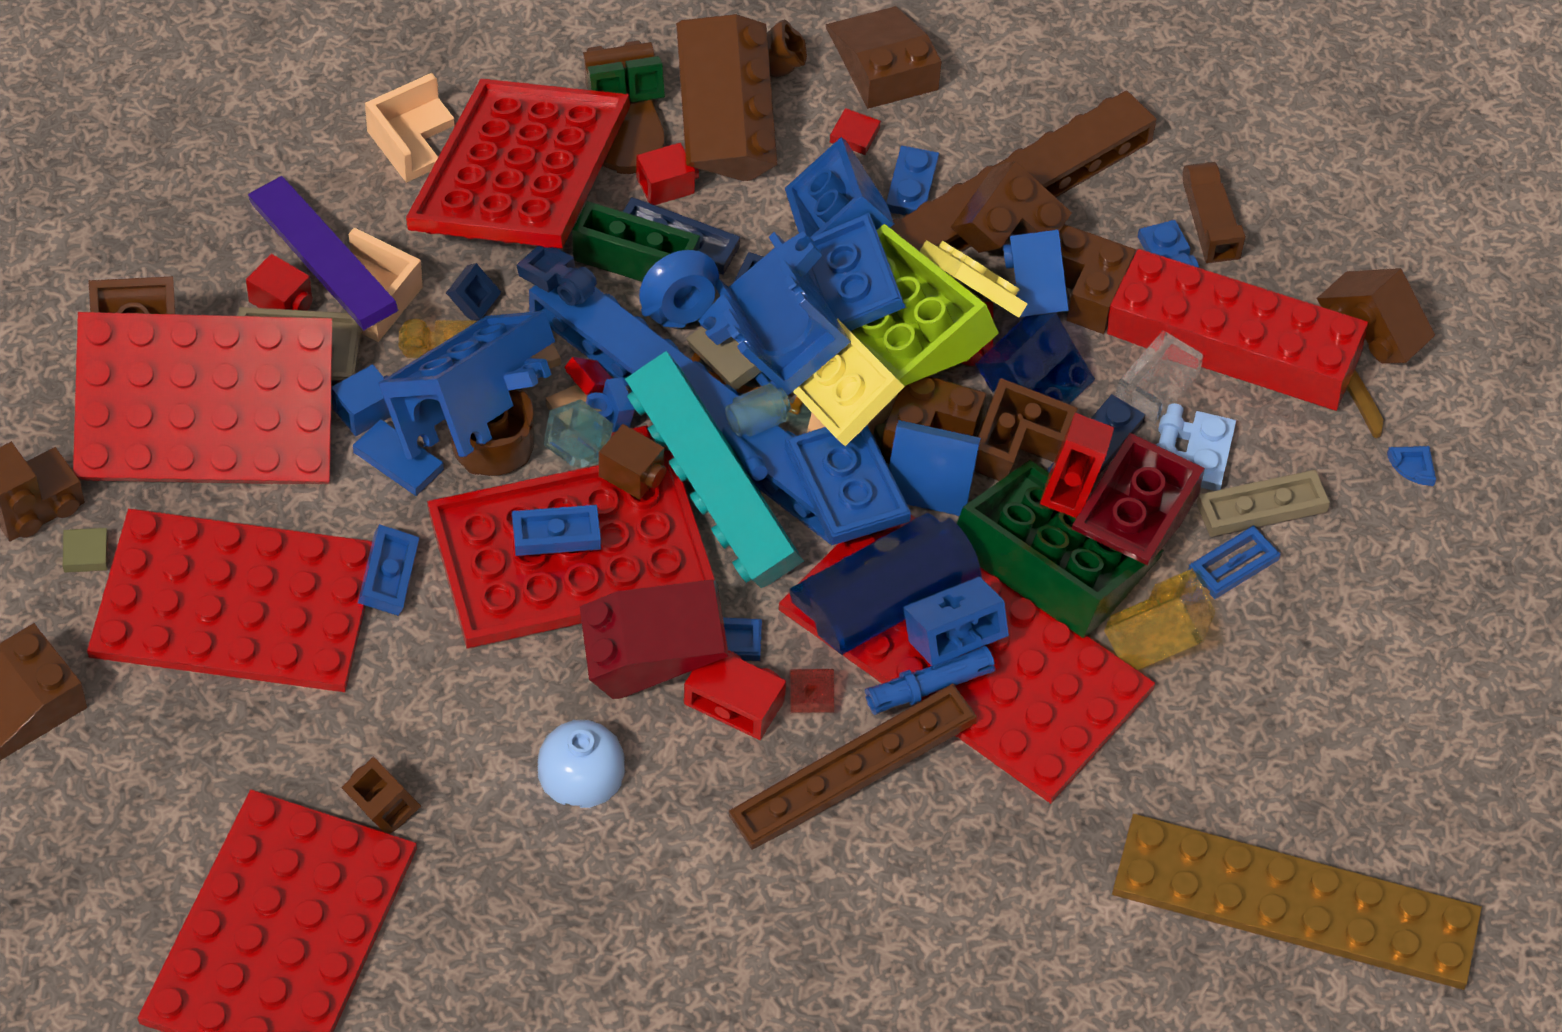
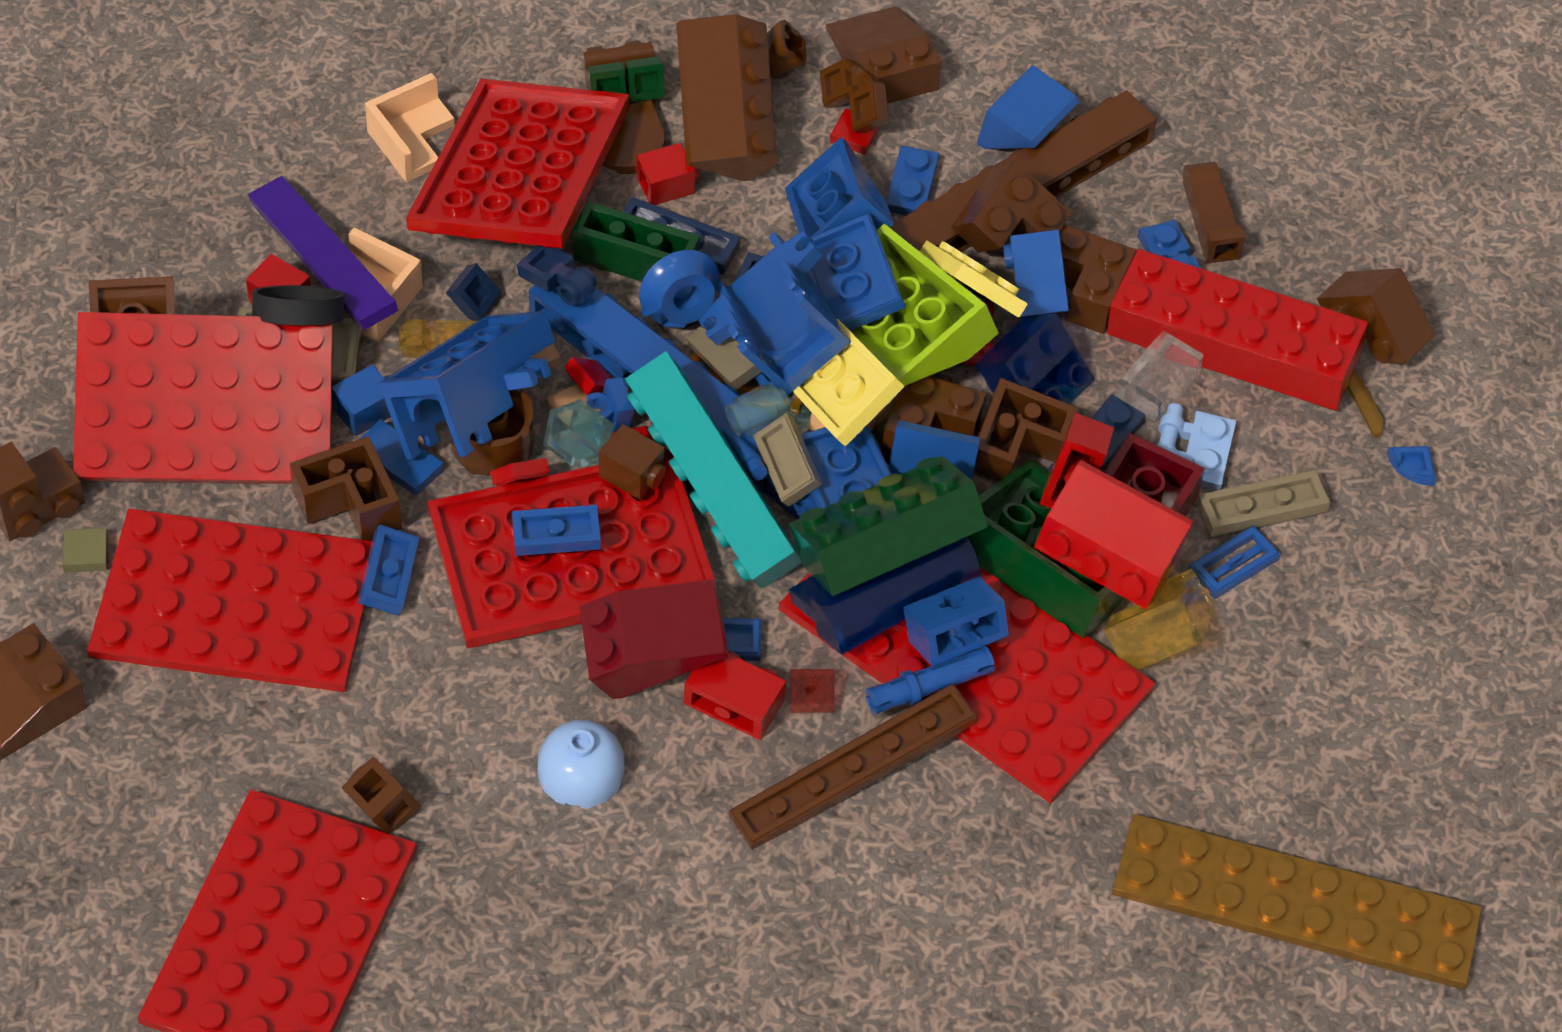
(298, 305): none -> black tyre
(350, 481): none -> reddish brown brick
(520, 471): none -> red tile
(787, 459): none -> dark tan tile
(852, 83): none -> reddish brown tile
(888, 524): none -> dark green brick
(1026, 112): none -> blue slope
(1113, 534): none -> slope

